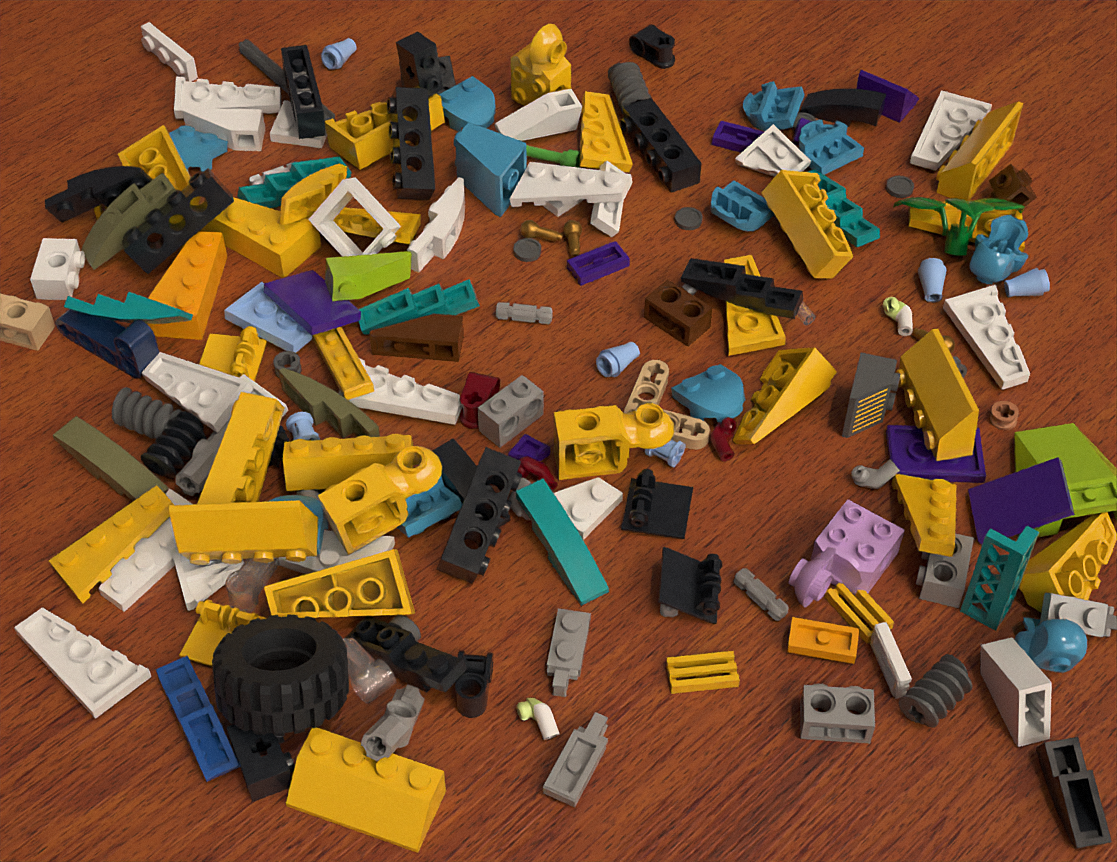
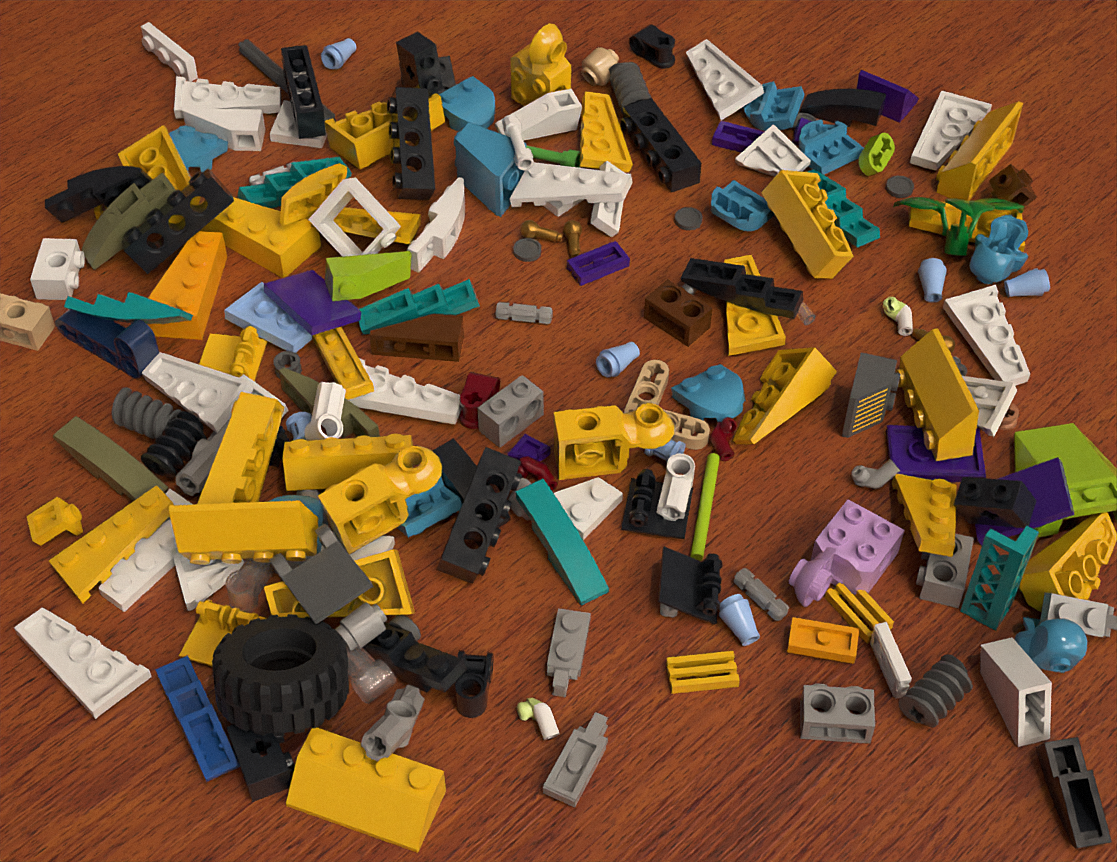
(54, 519): none -> yellow bracket
(325, 580): none -> dark grey flag
(326, 412): none -> white piece
(362, 626): none -> light grey brick
(523, 156): none -> white bar
(597, 64): none -> tan head
(676, 487): none -> white piece
(705, 506): none -> lime bar
(722, 79): none -> white wing
(739, 618): none -> light blue cone
(876, 154): none -> lime beam
(992, 401): none -> white wing
(995, 502): none -> black brick

